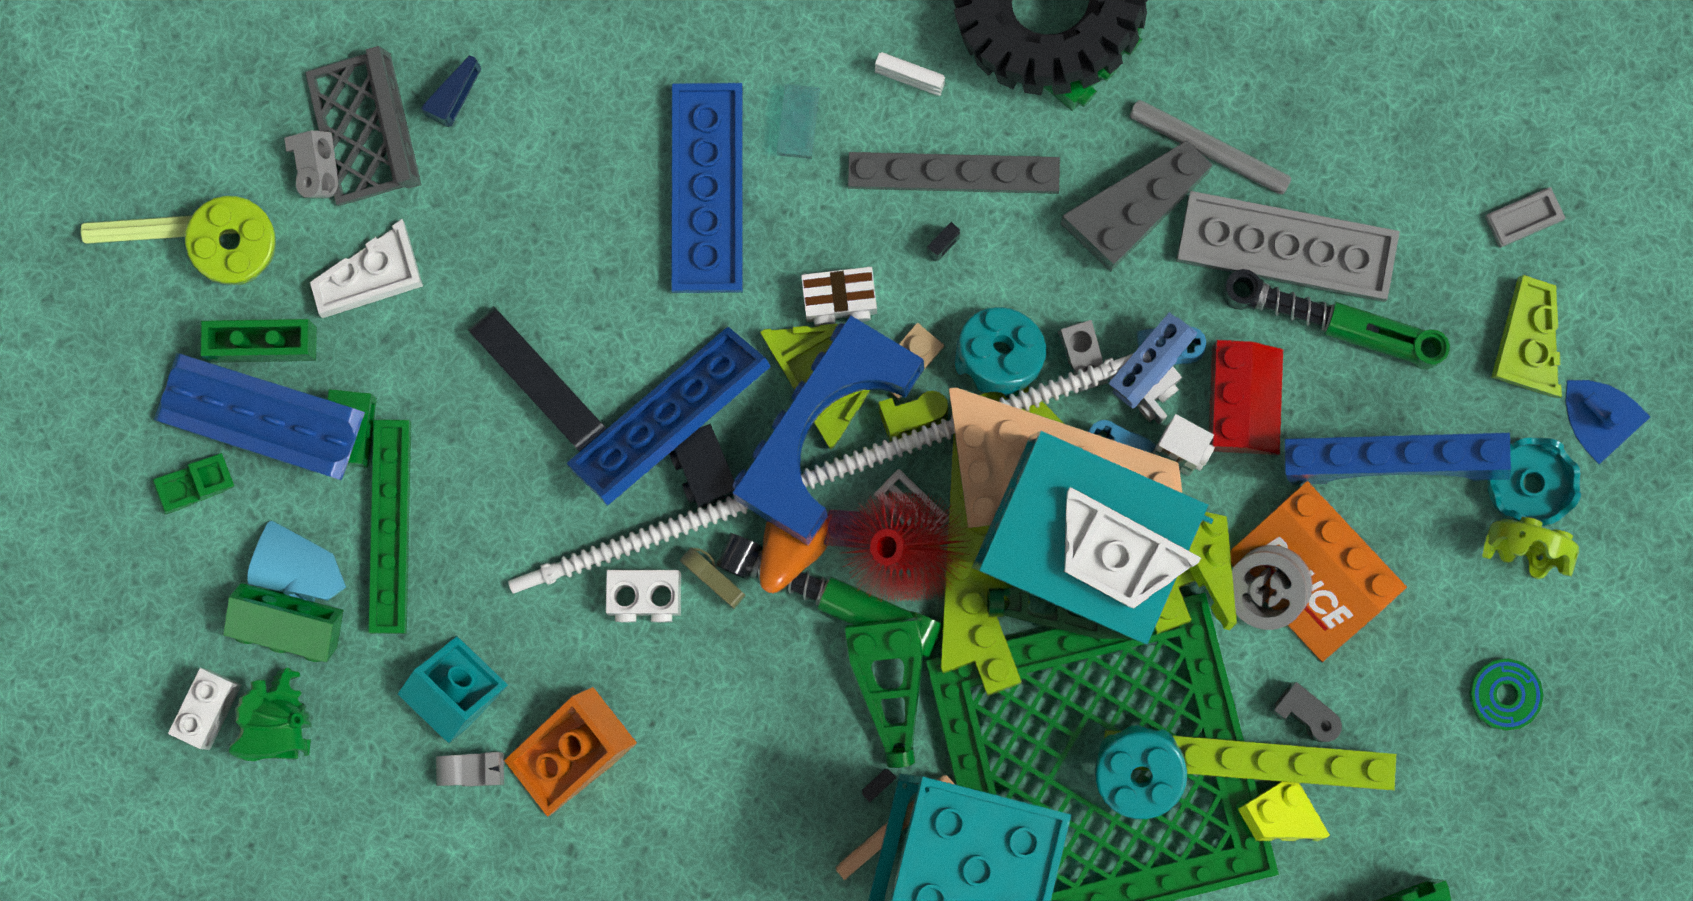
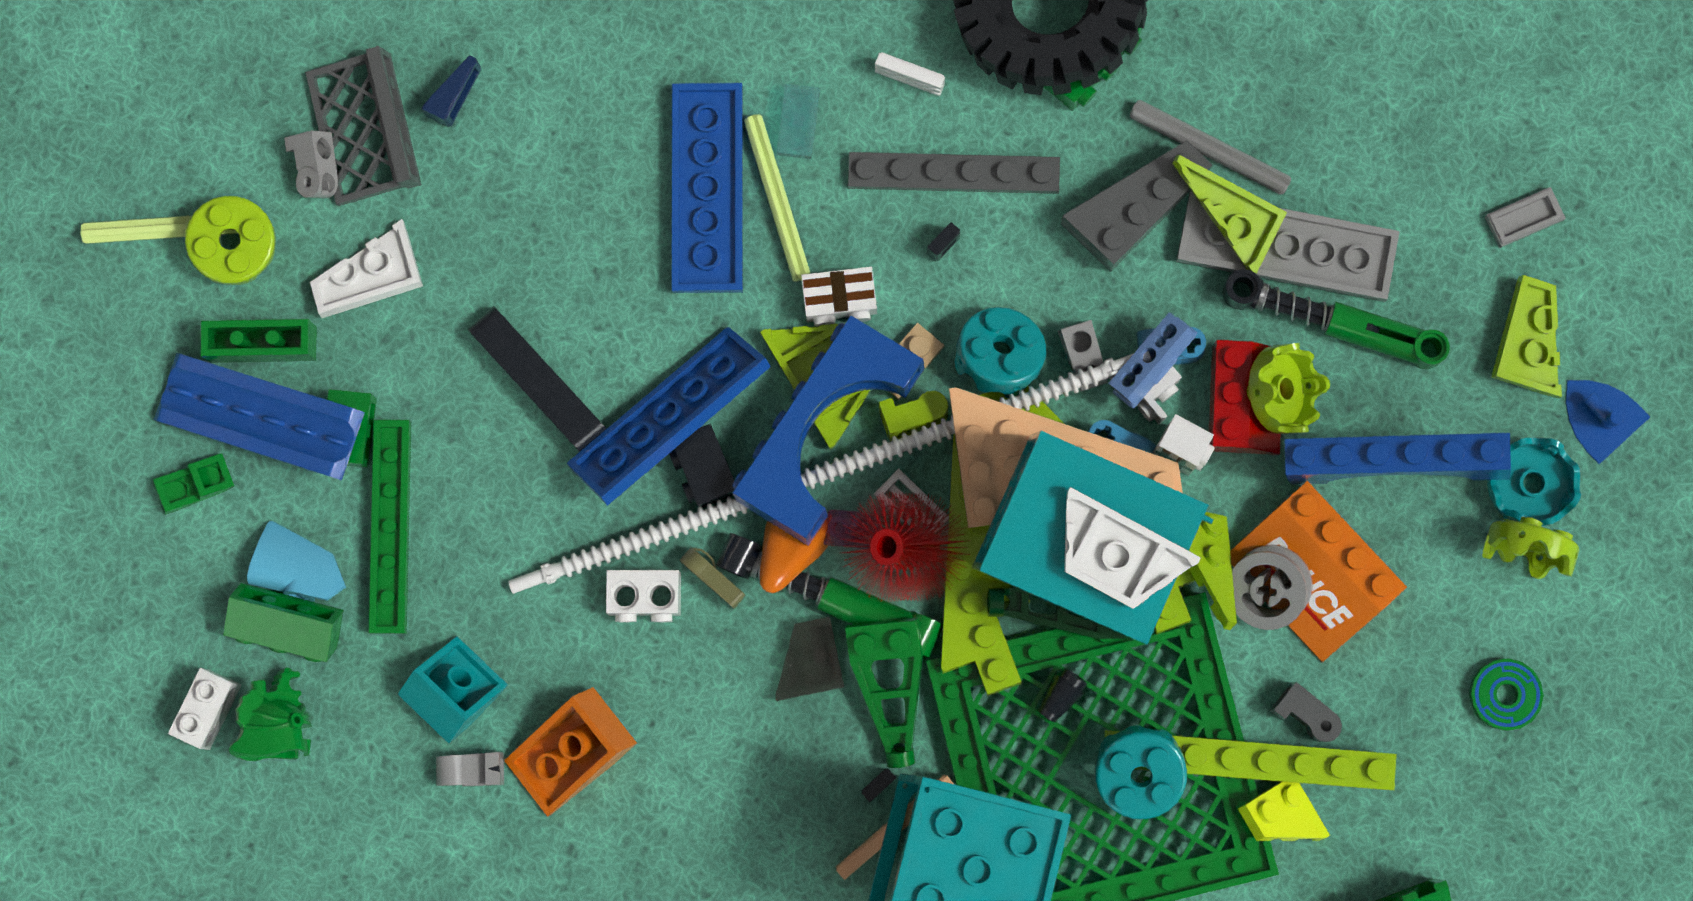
(776, 197): none -> yellowish green axle
(810, 662): none -> clear smoke wing
(1062, 694): none -> black cone
(1240, 216): none -> lime wing
(1285, 388): none -> lime plate

